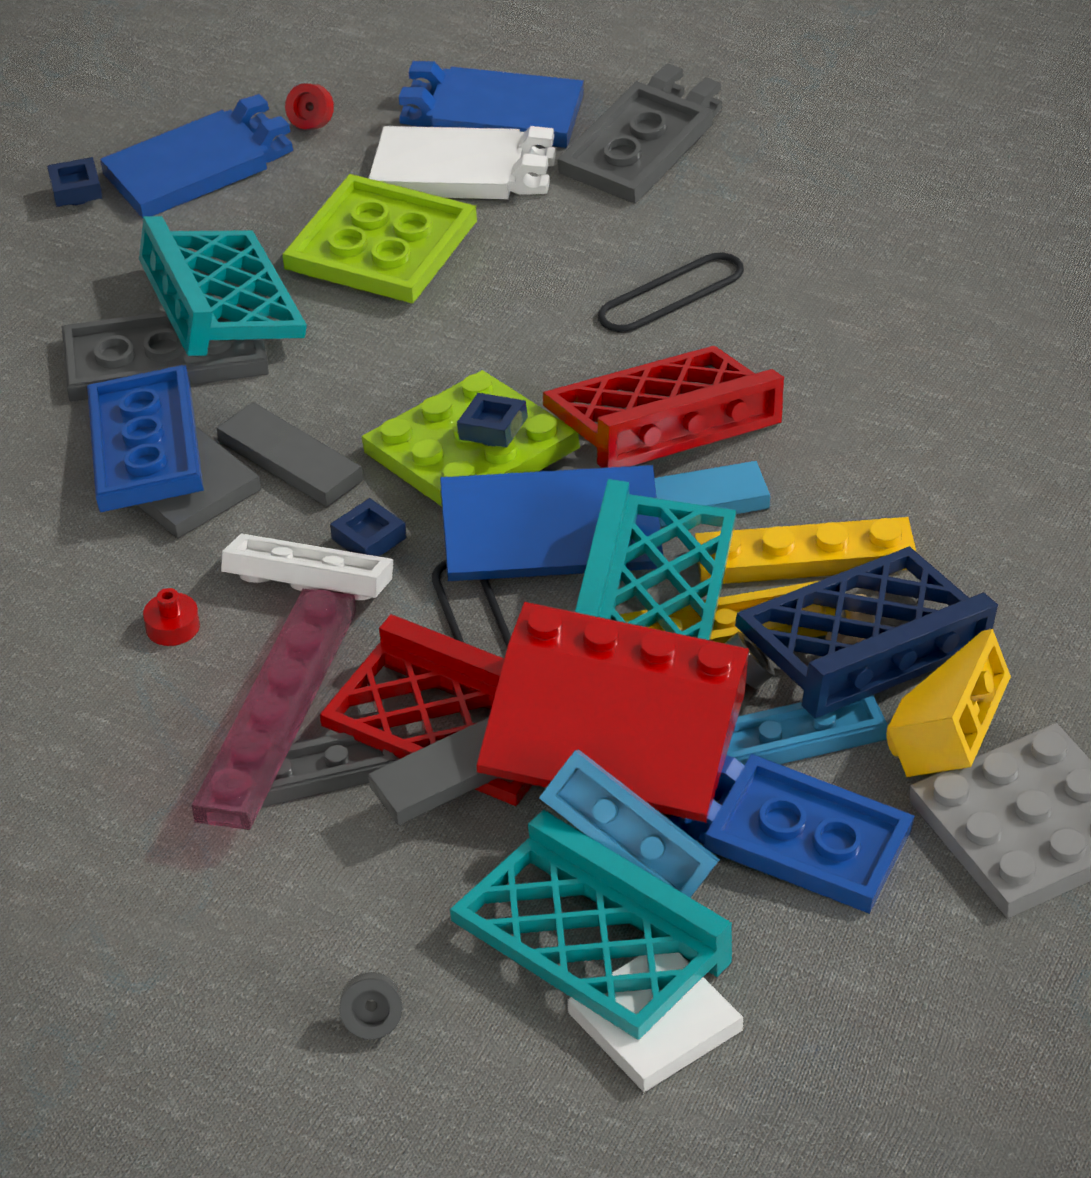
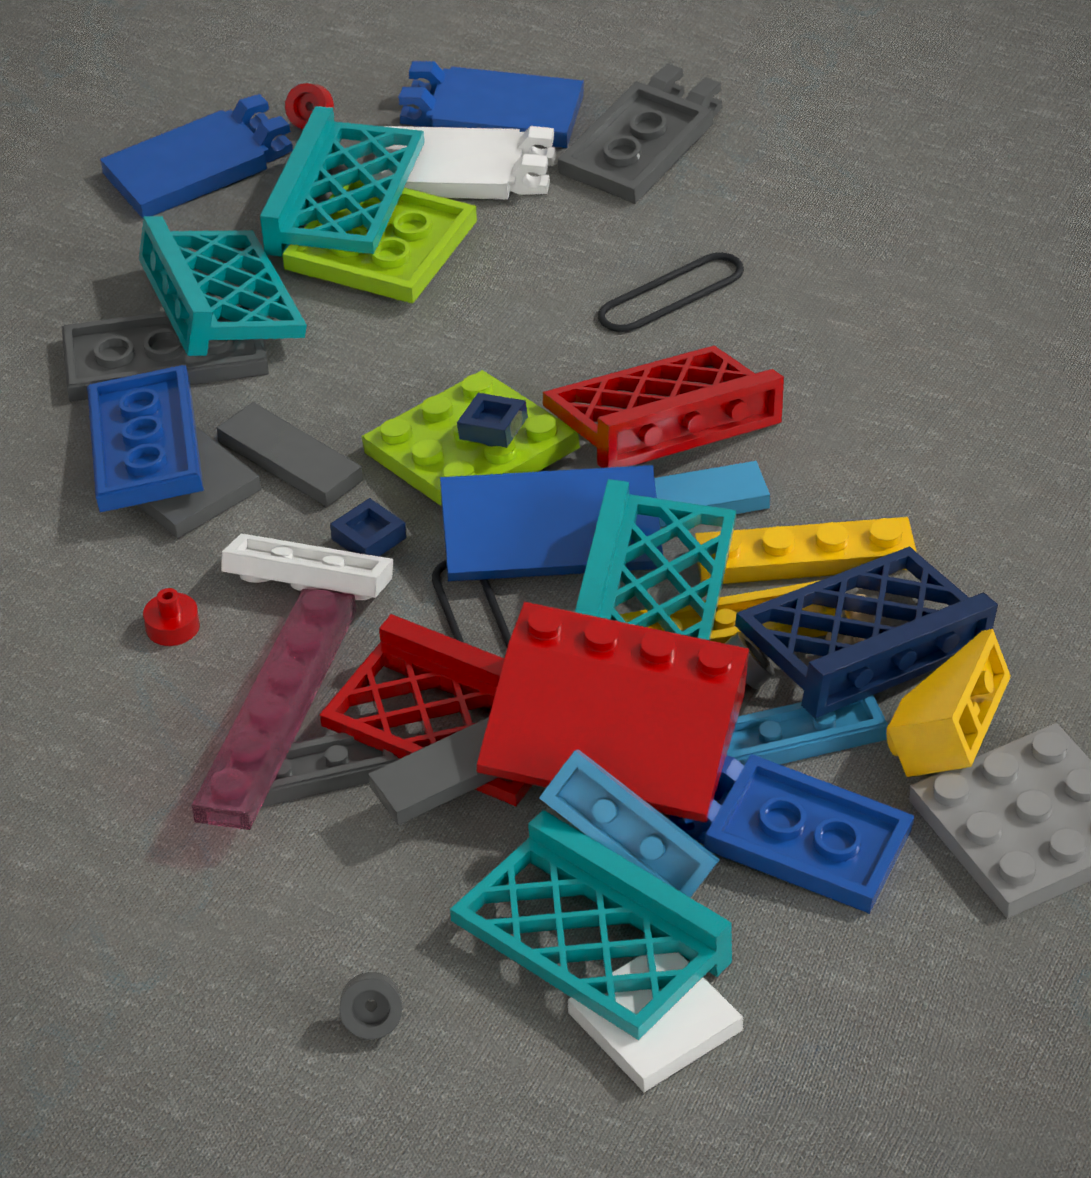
(74, 182): dark blue plate -> none
(307, 177): none -> teal fence

